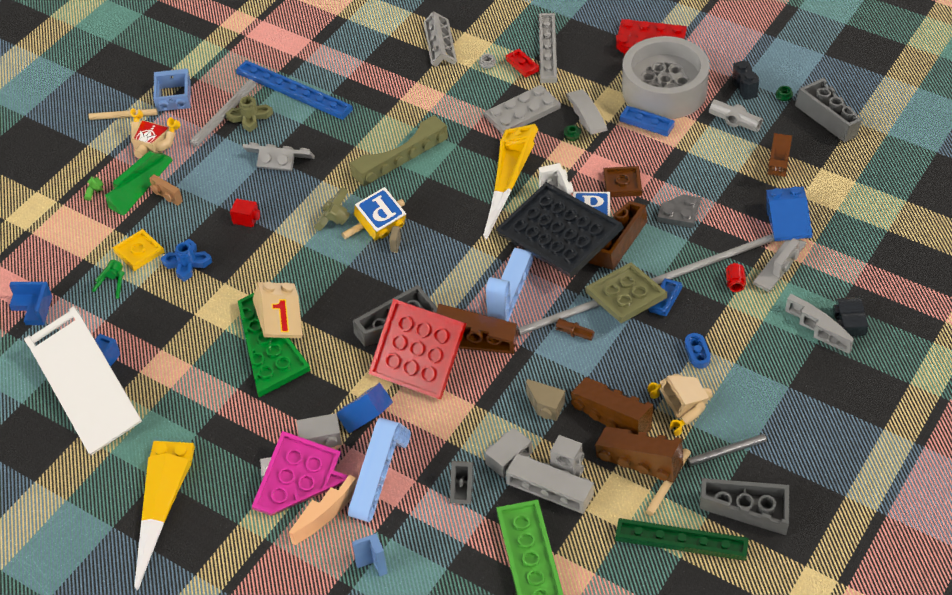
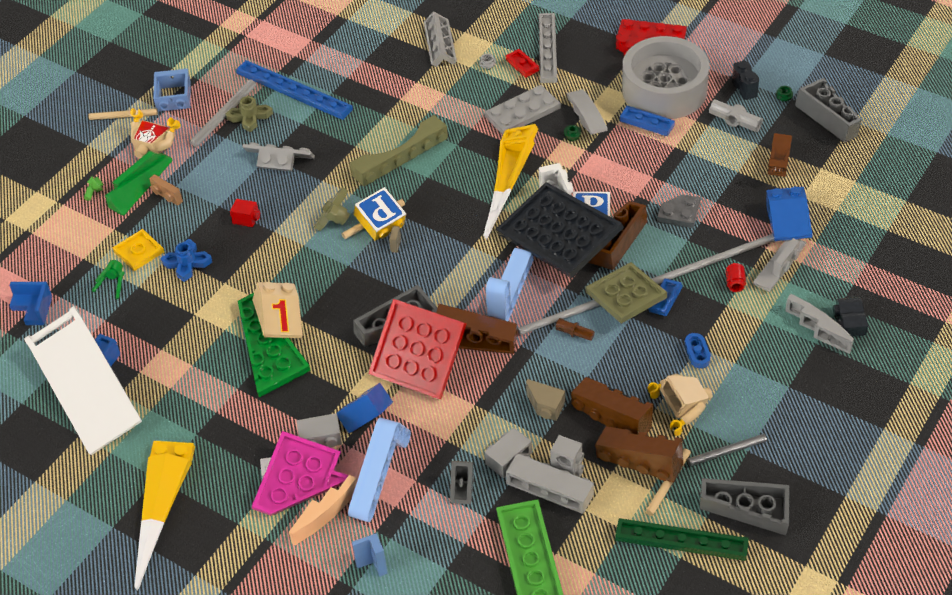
(622, 181): reddish brown tile -> none

